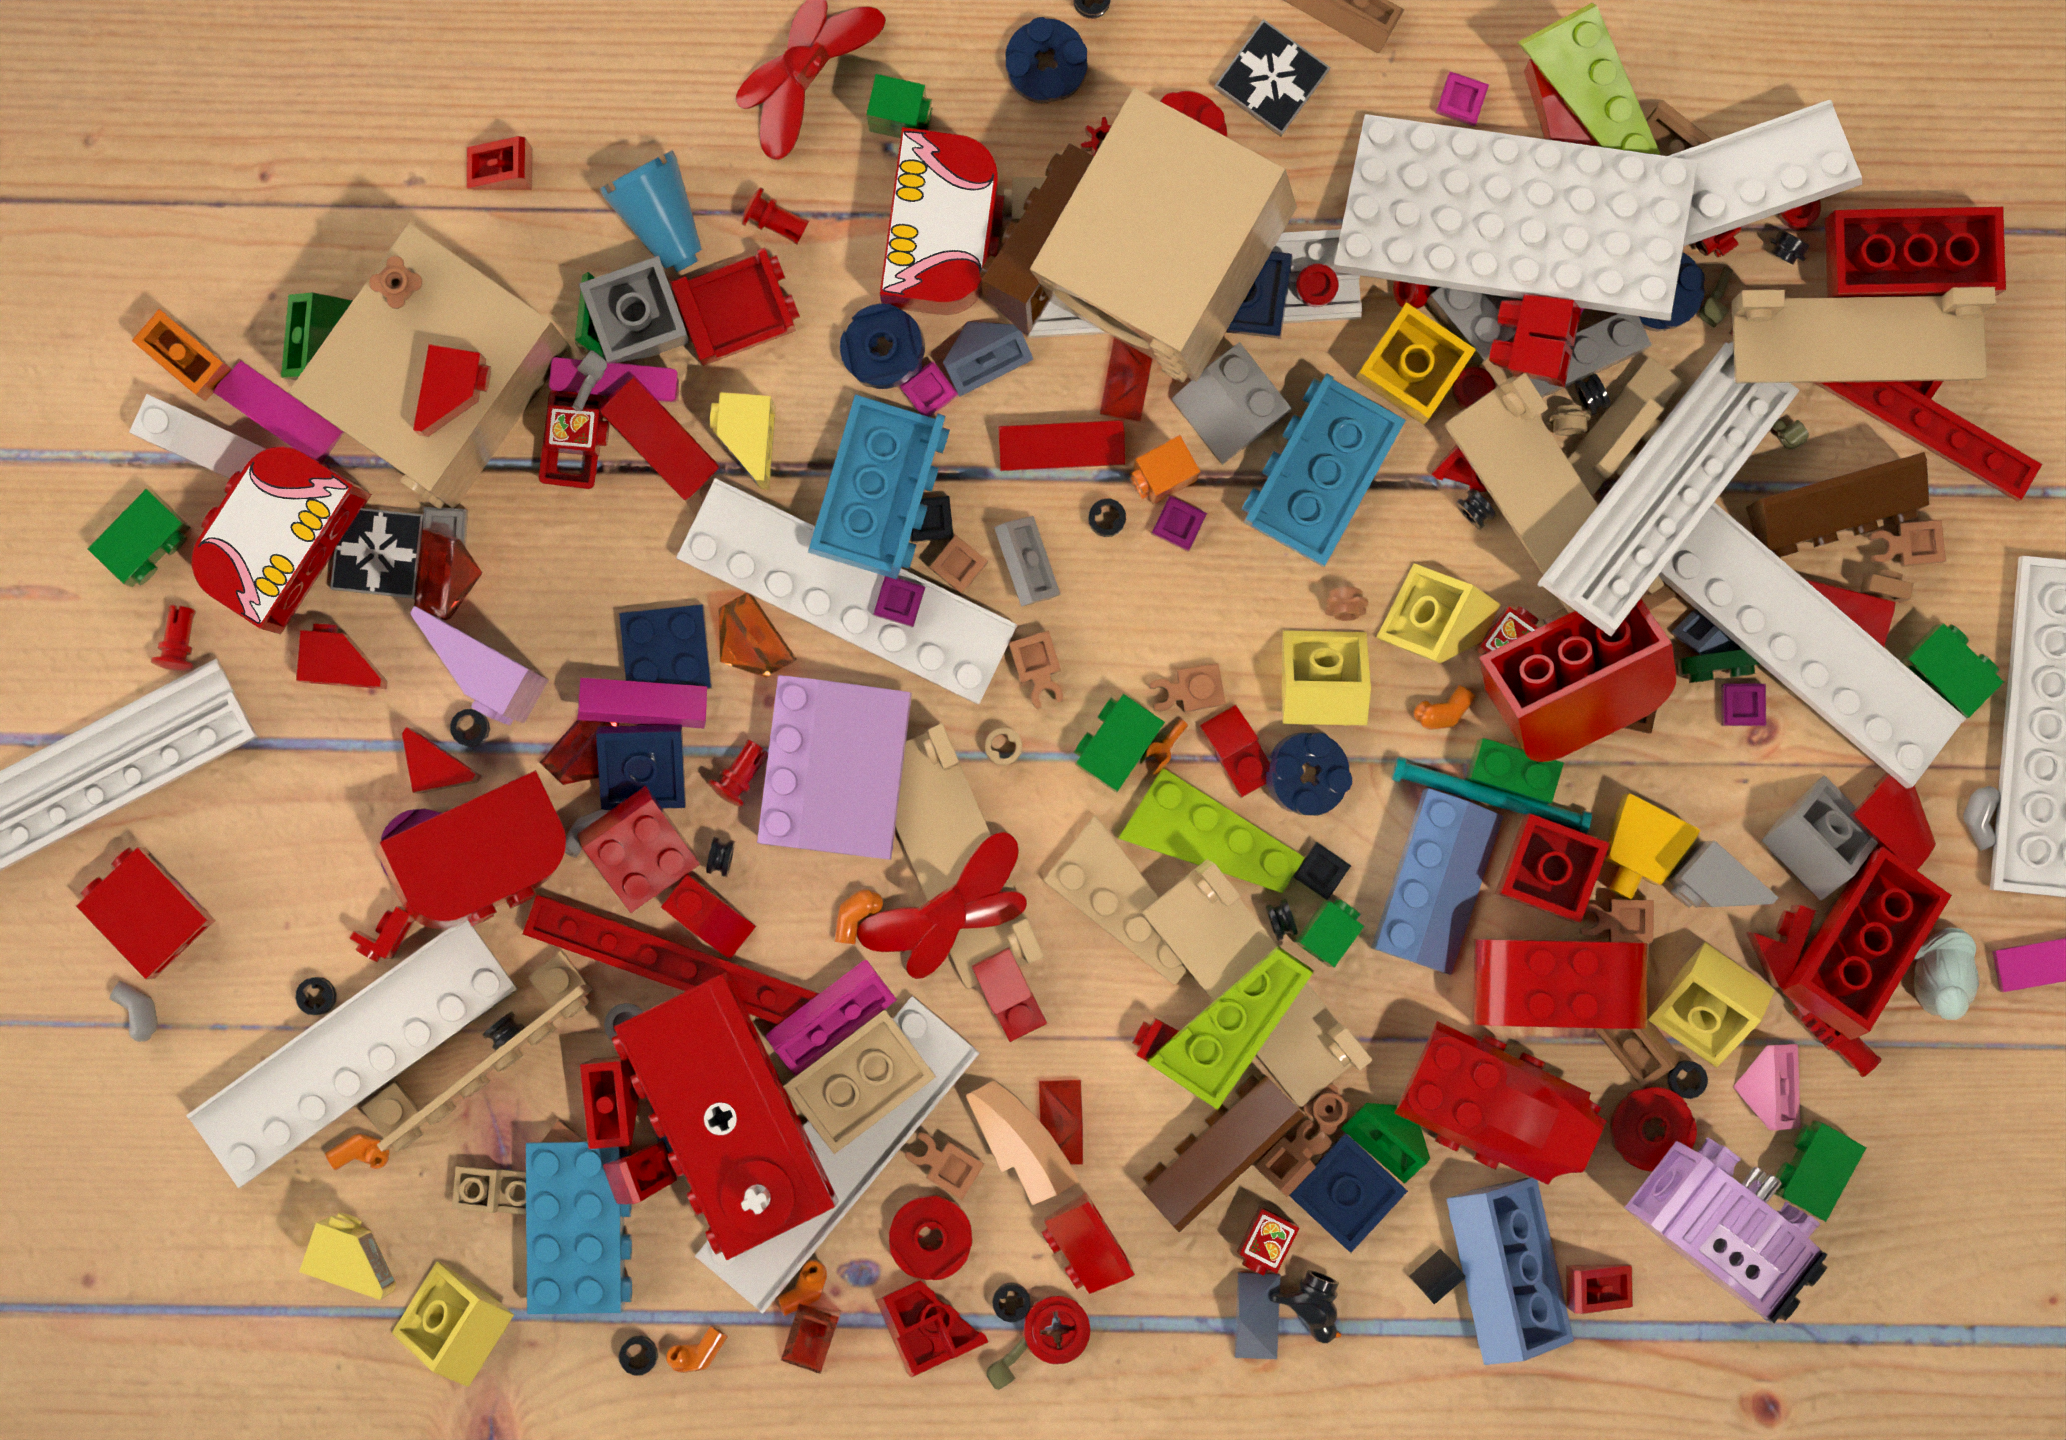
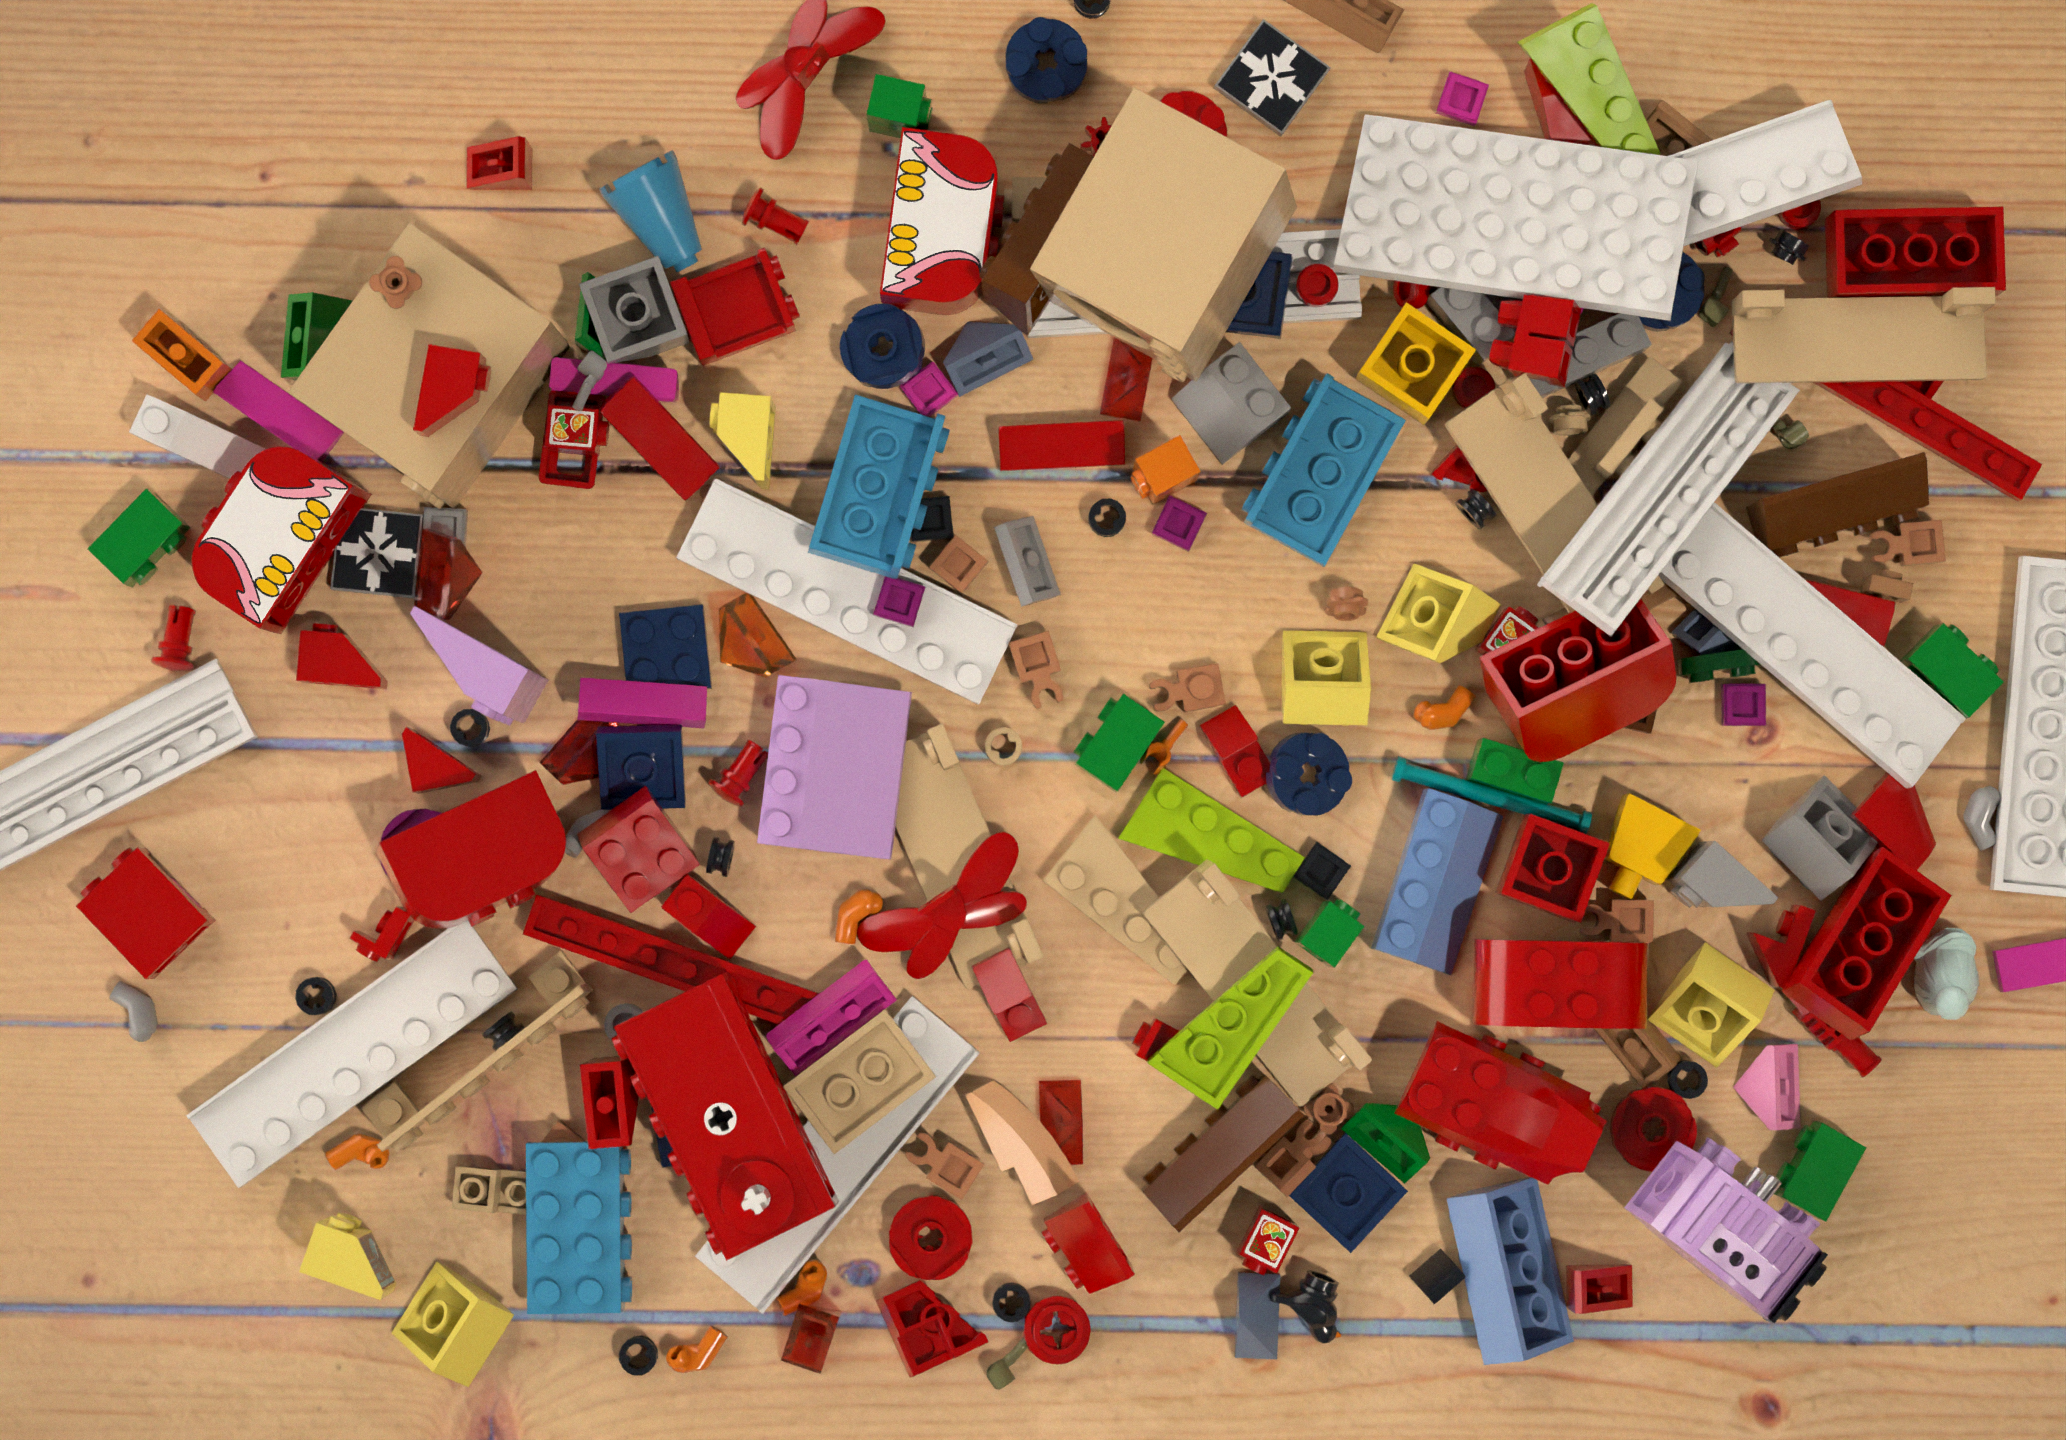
(640, 1174): red slope -> none

